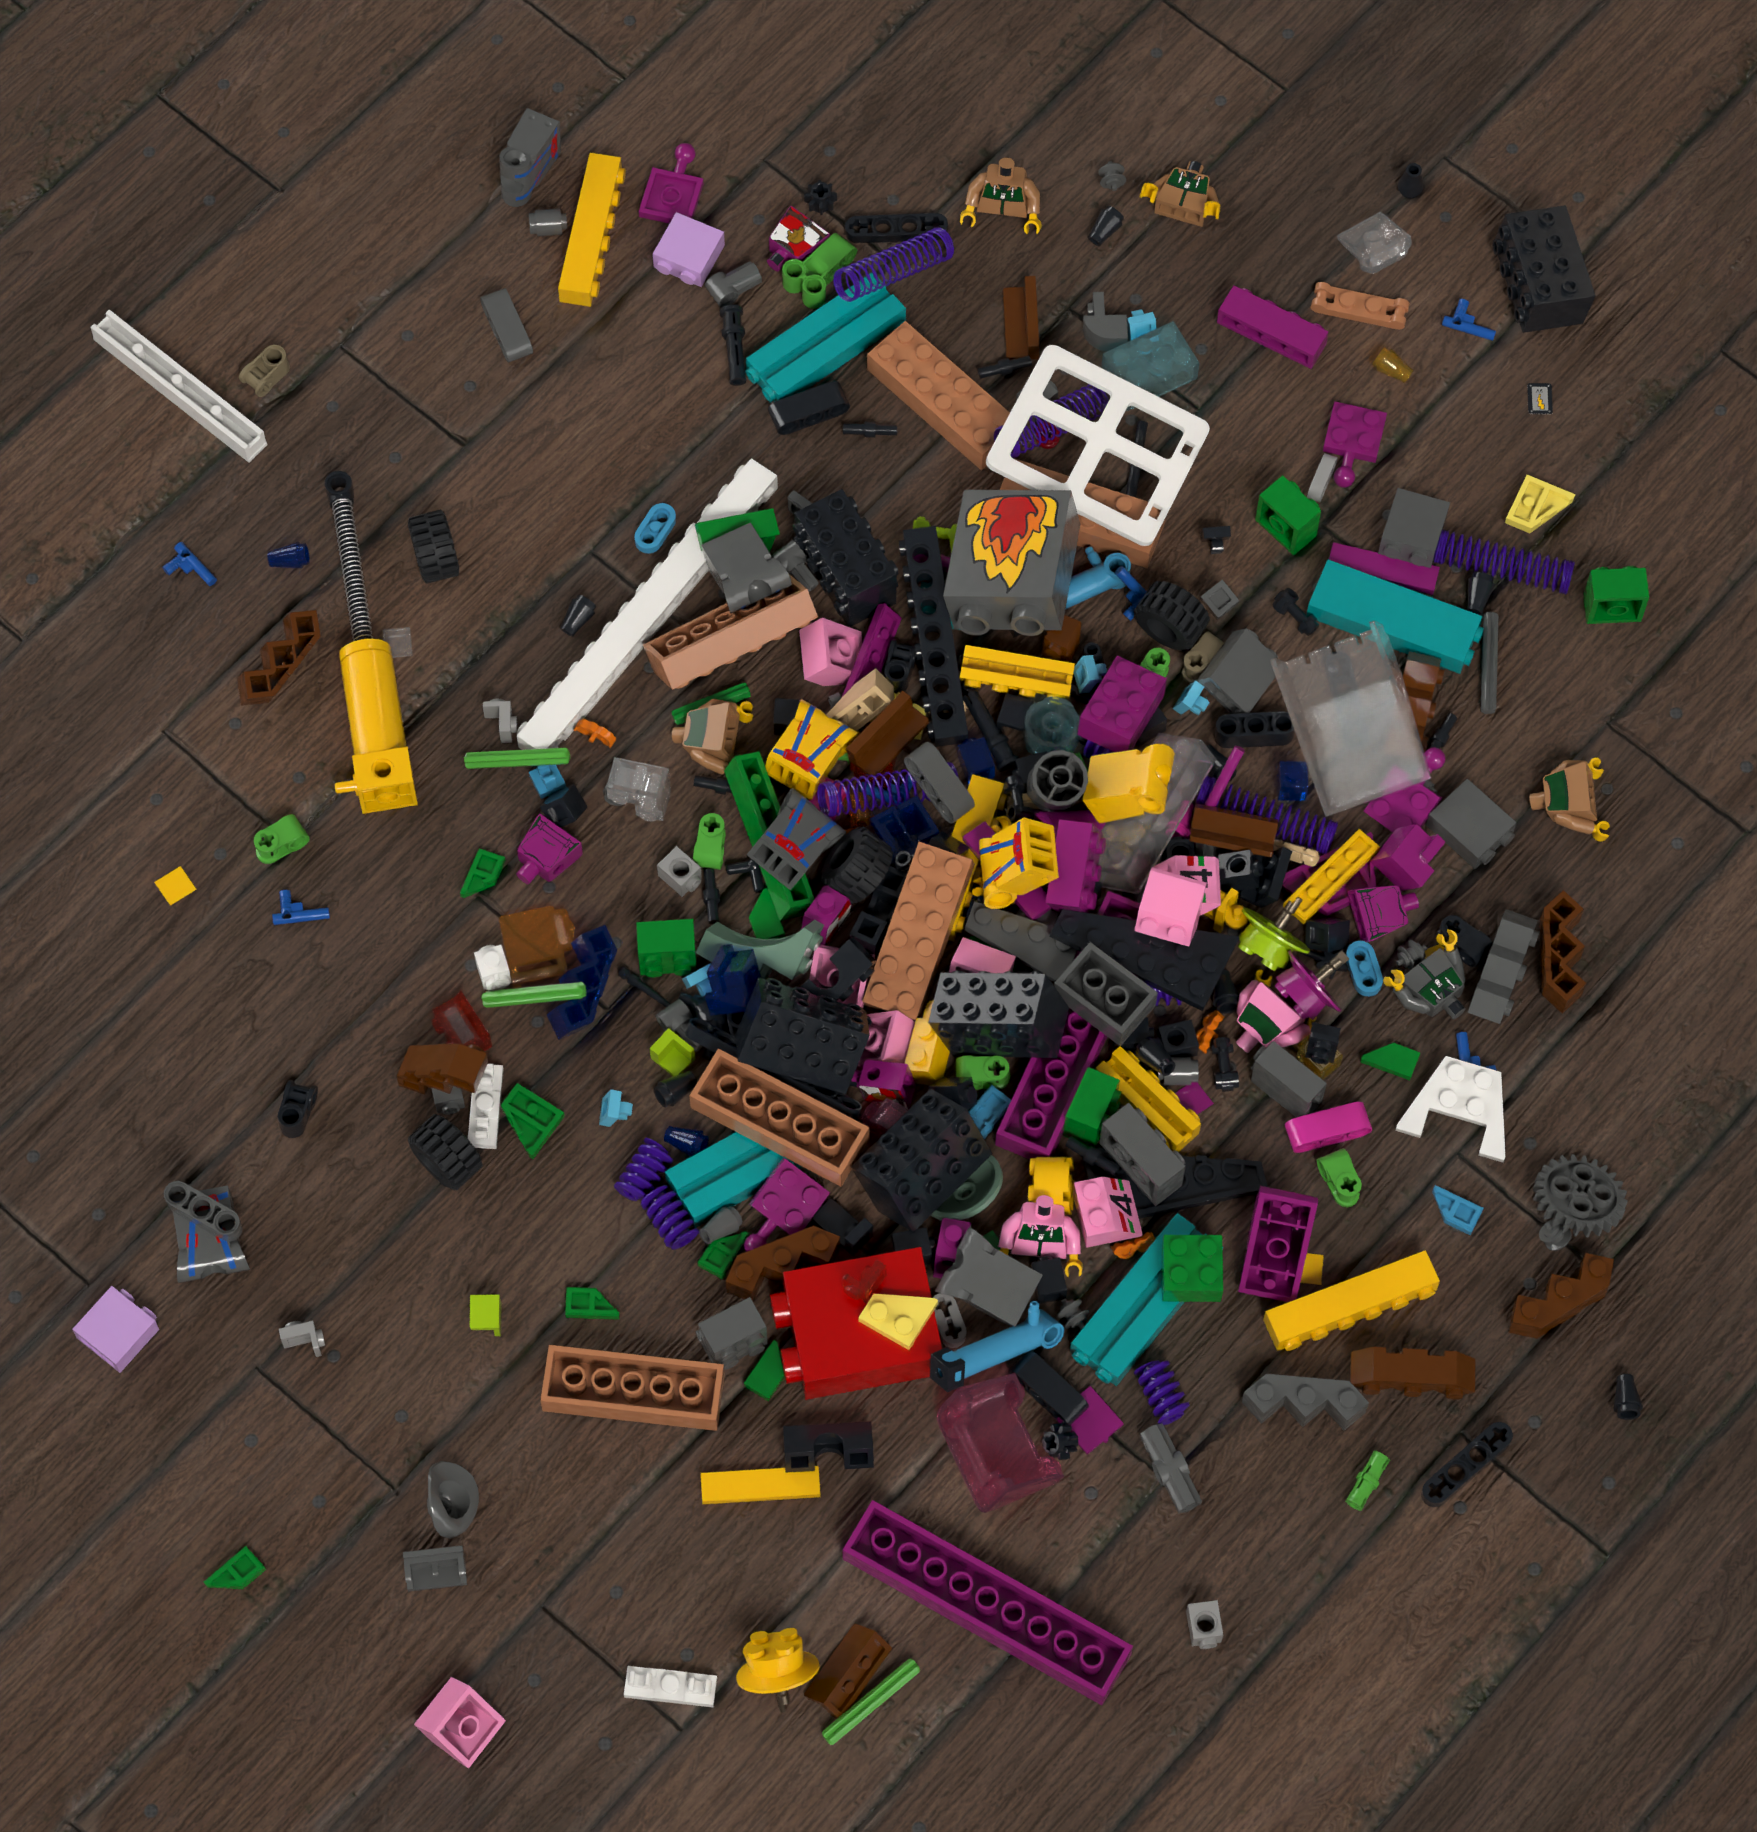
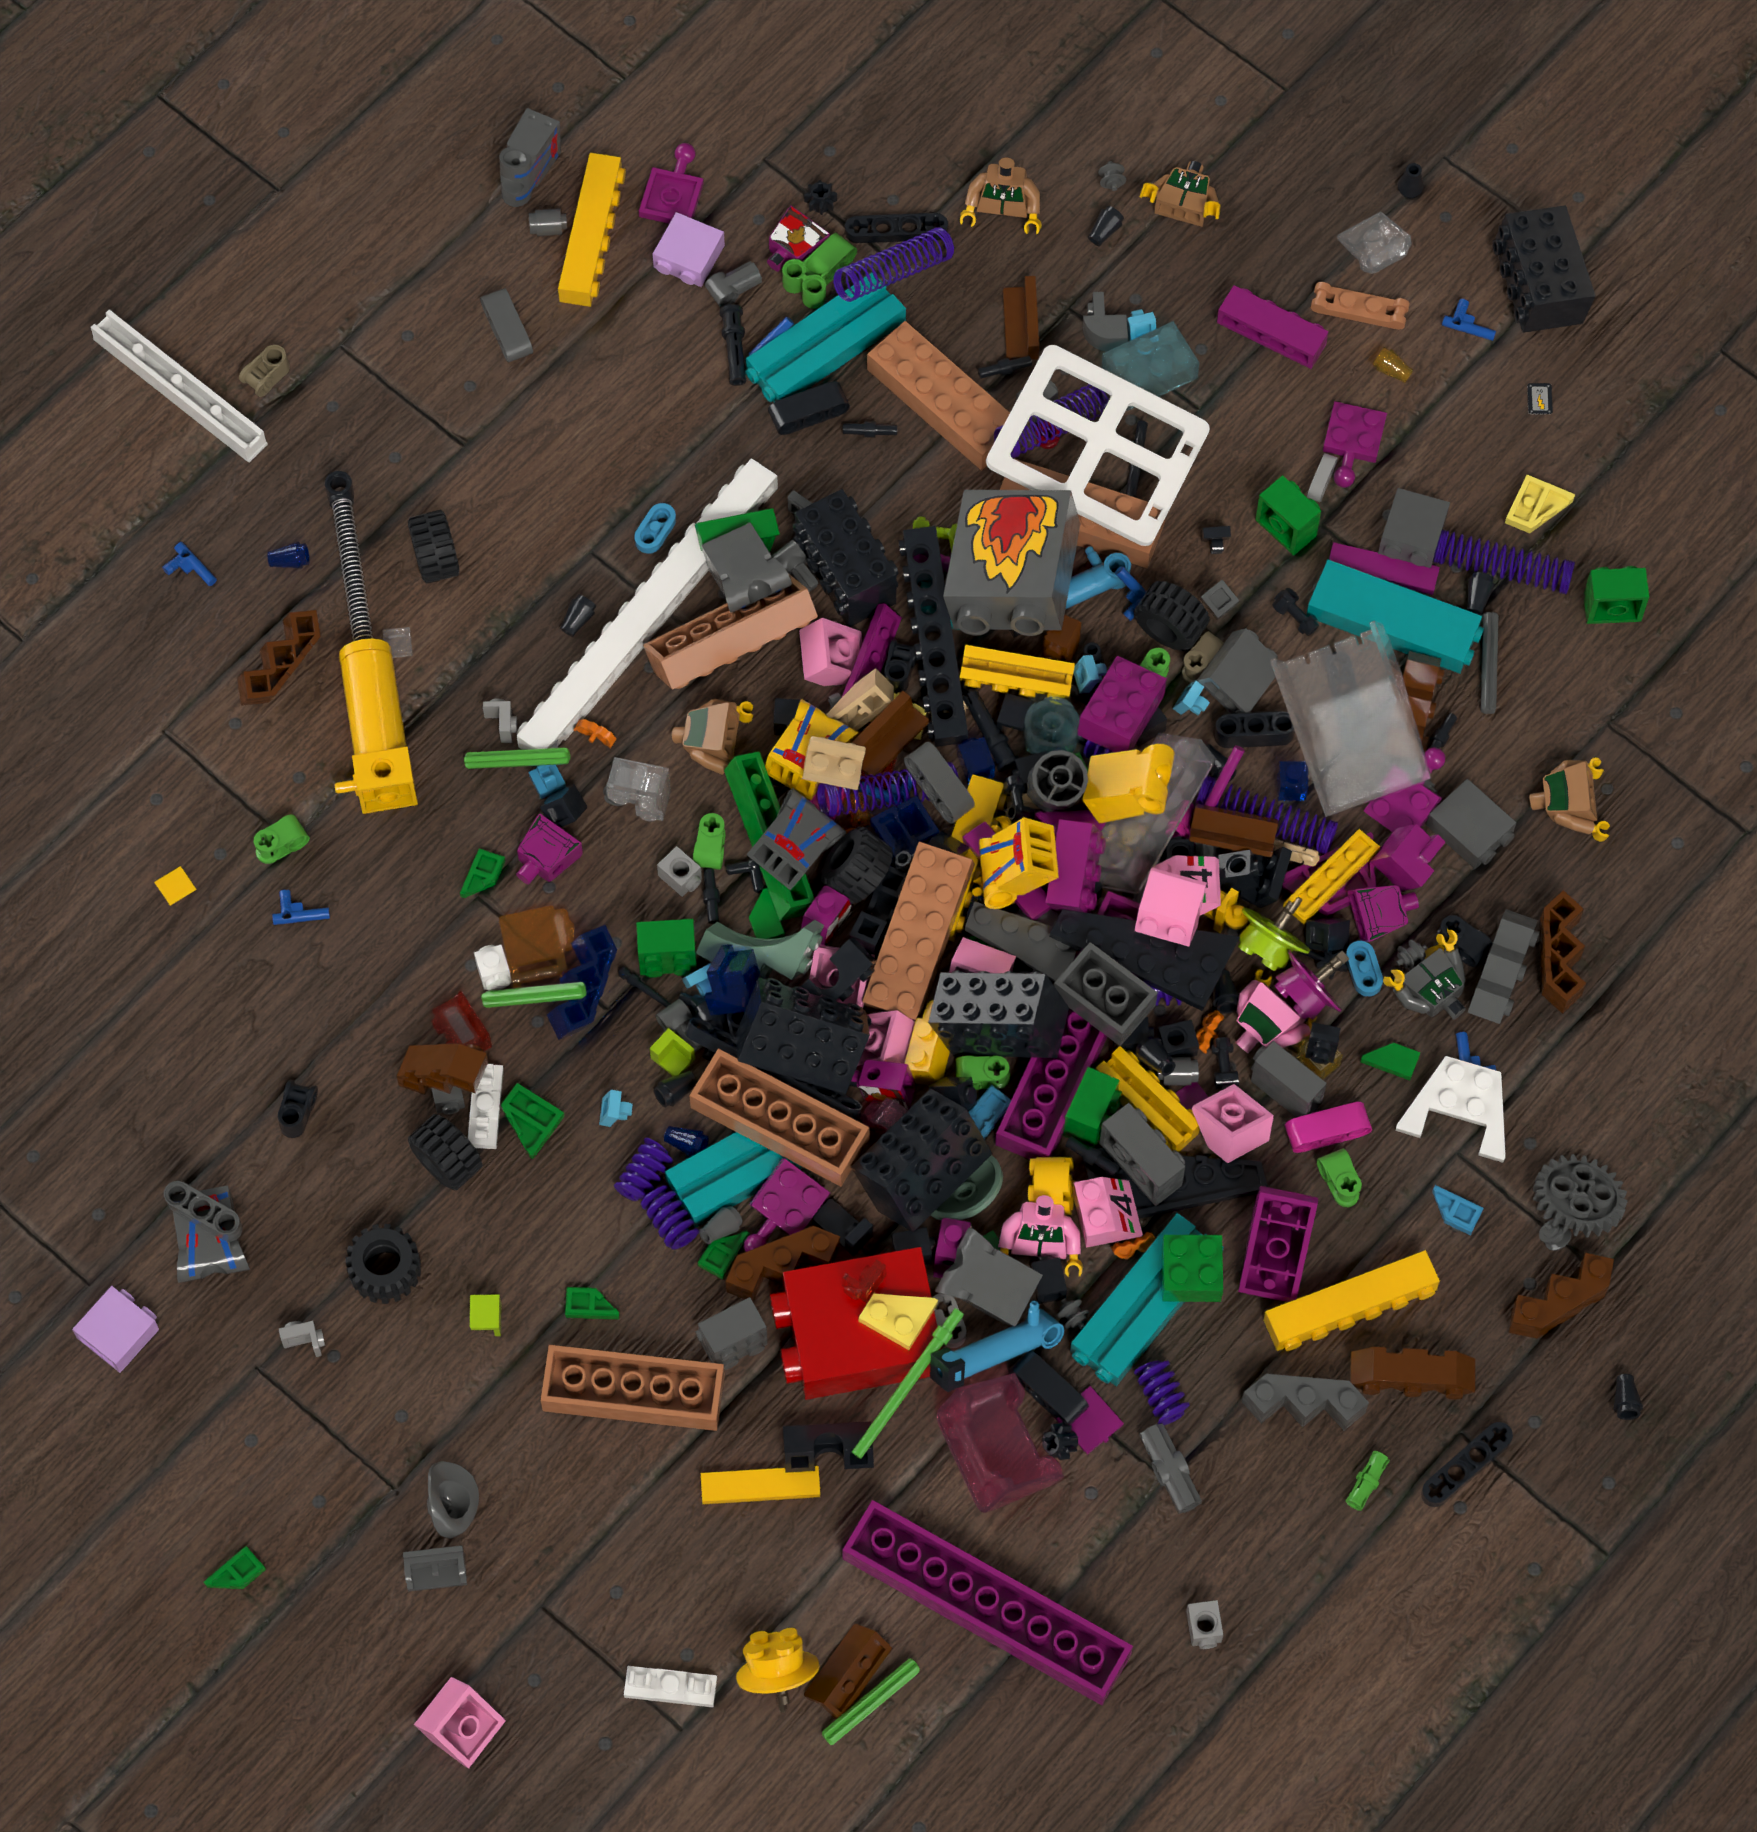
(383, 1241): none -> black tyre
(720, 784): black bar -> none
(733, 694): green axle -> none
(767, 1373): green tile -> none
(781, 328): none -> blue hose
(833, 762): none -> tan bracket
(941, 1336): none -> bright green bar
(1232, 1123): none -> bright pink slope
(1312, 1269): yellow sticker -> none

